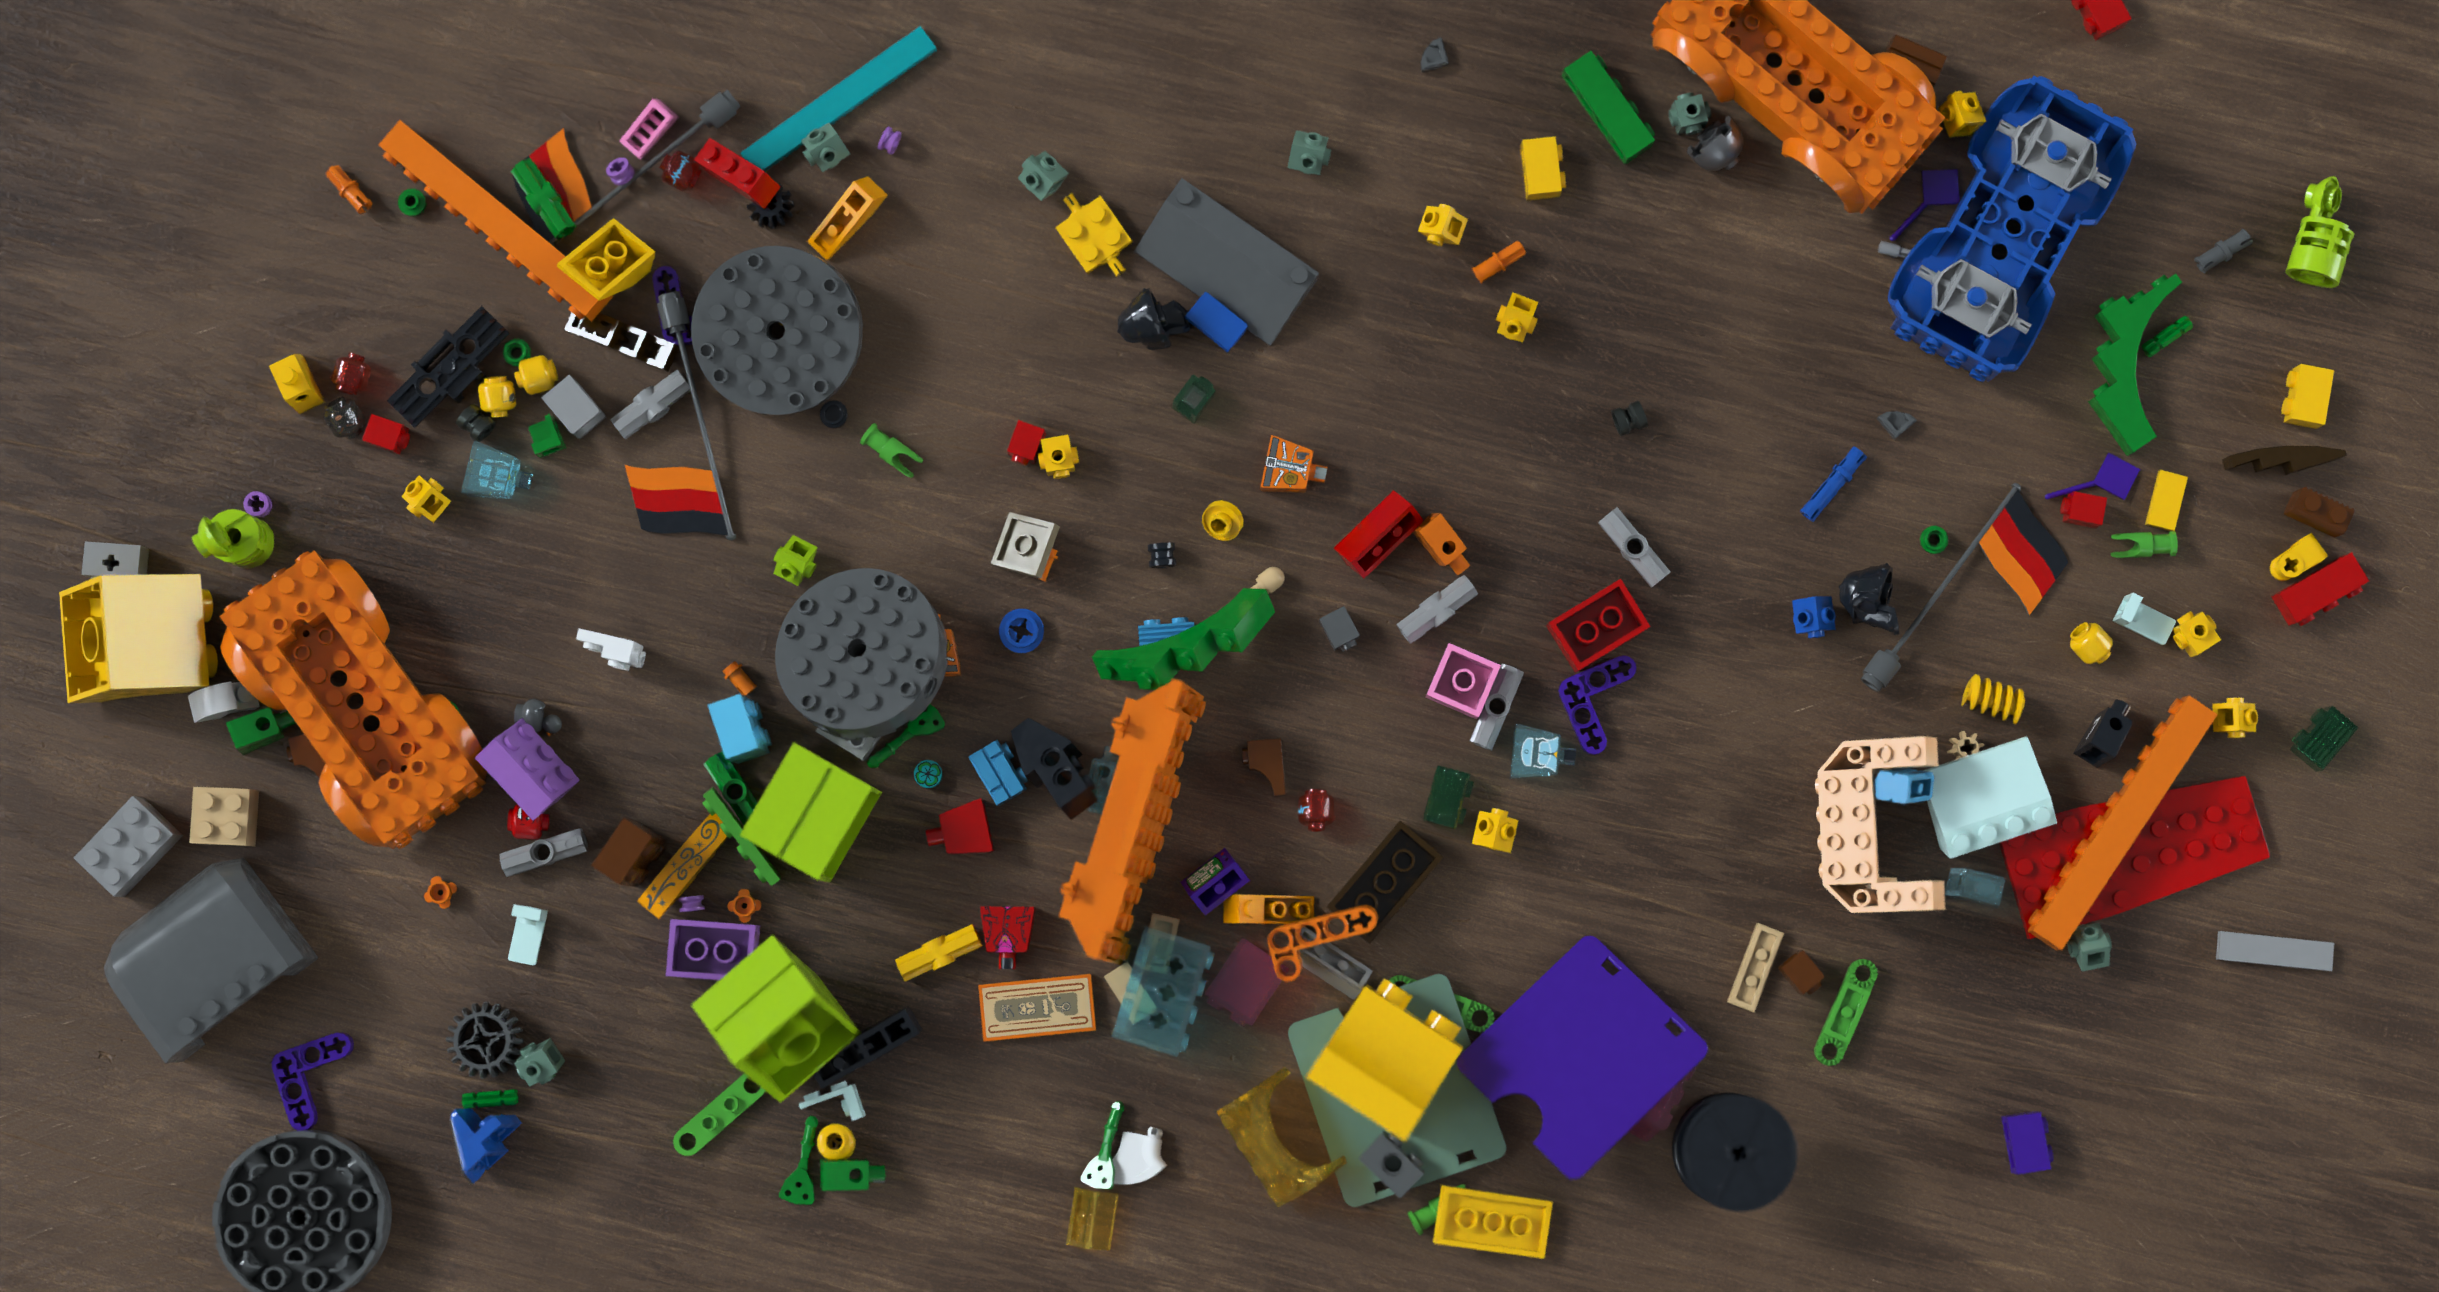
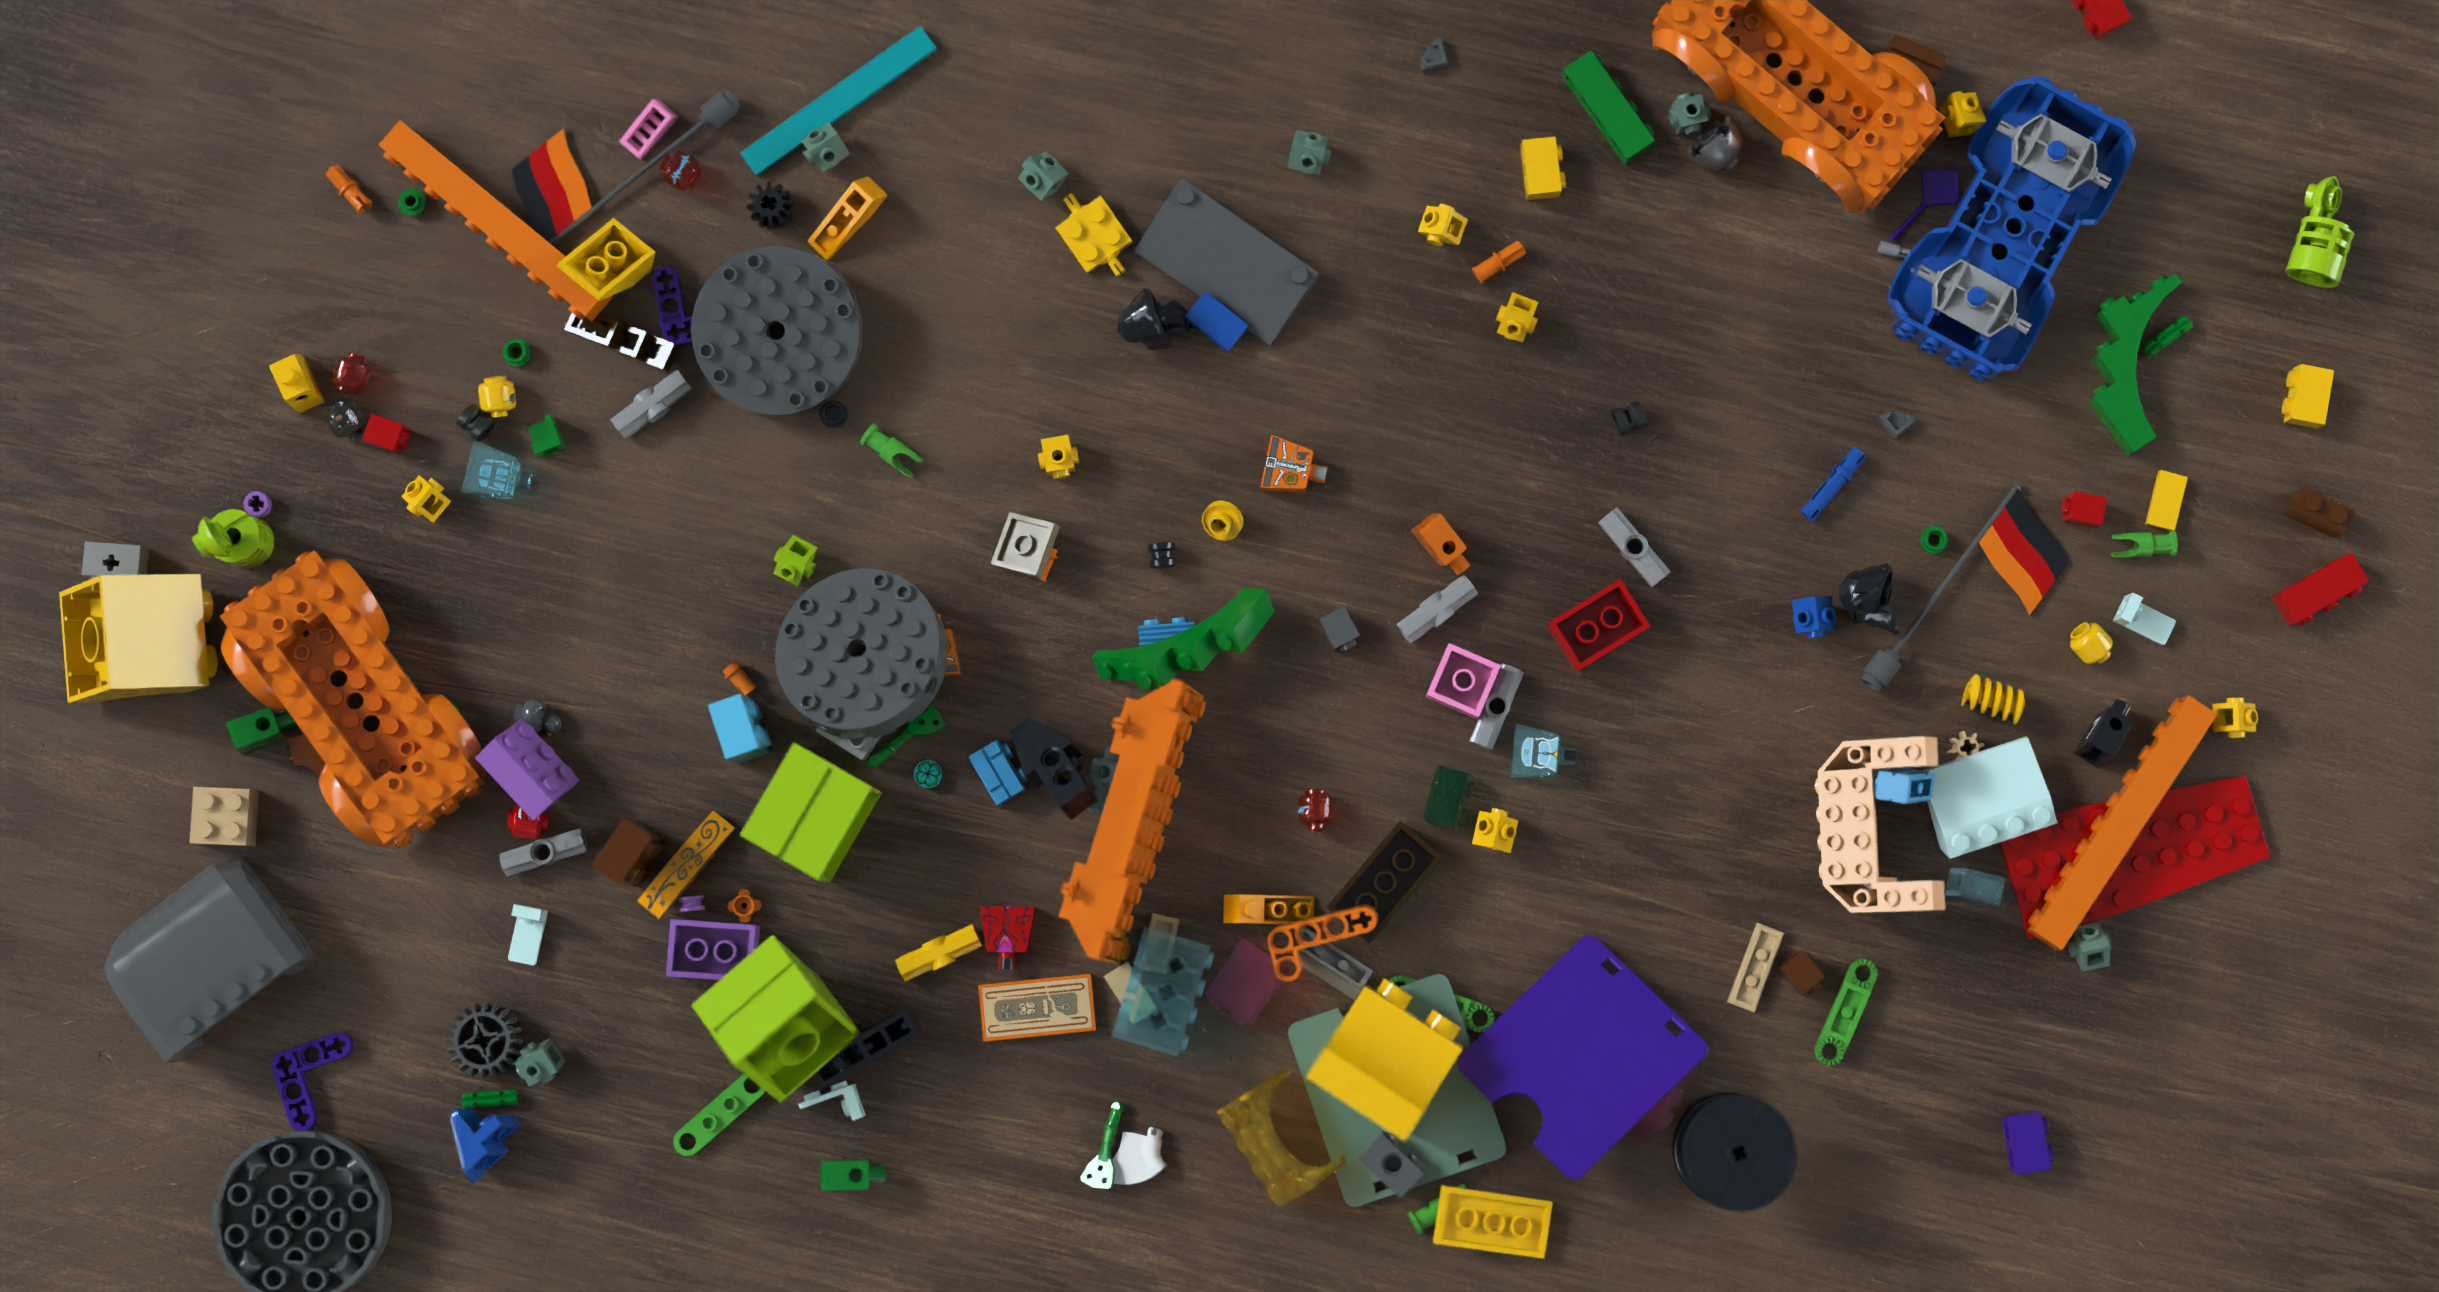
(128, 846): light grey brick -> none
(220, 700): white brick -> none
(432, 892): orange plate -> none
(453, 372): black piece -> none
(536, 374): yellow head -> none
(543, 198): green piece -> none
(574, 407): light grey piece -> none
(618, 651): white plate -> none
(620, 171): medium lavender bush -> none
(680, 496): flag -> none
(726, 779): green piece -> none
(732, 827): bright green plate -> none
(737, 173): red brick -> none
(801, 1173): green piece -> none
(829, 1135): yellow head -> none
(889, 140): medium lavender bush -> none
(963, 830): red torso -> none
(1015, 619): blue gear -> none
(1025, 443): red brick -> none
(1092, 1219): clear yellow panel -> none
(1194, 398): clear green window -> none
(1215, 881): dark purple brick -> none
(1267, 759): reddish brown arch -> none
(1270, 579): tan cylinder -> none
(1378, 534): red brick -> none
(1587, 690): dark purple beam -> none
(2113, 476): dark purple piece -> none
(2195, 633): yellow brick -> none
(2223, 251): dark grey pin -> none
(2275, 951): light grey tile -> none
(2290, 457): dark brown slope -> none
(2300, 557): yellow piece -> none
(2323, 737): clear green brick -> none

